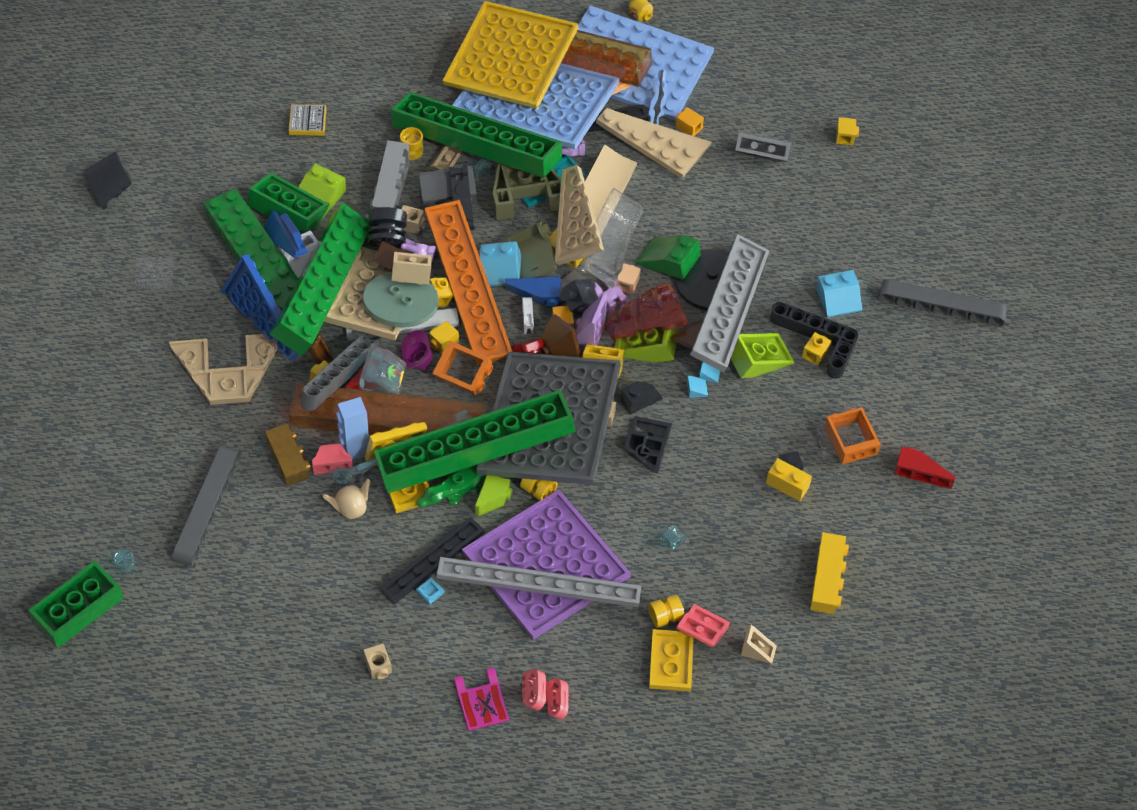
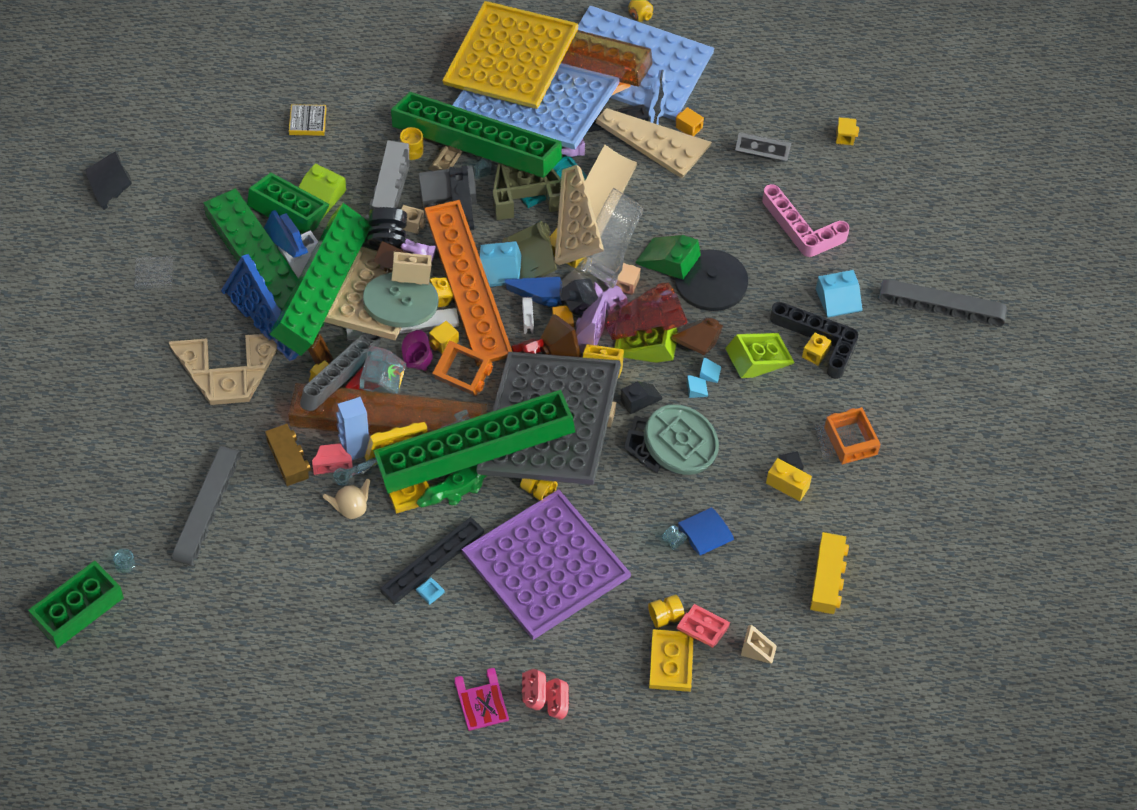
(378, 654): tan brick -> none
(493, 494): lime slope -> none
(539, 582): light grey plate -> none
(681, 439): none -> sand green plate
(706, 531): none -> blue slope
(730, 303): light grey plate -> none
(806, 240): none -> bright pink beam
(920, 467): red slope -> none

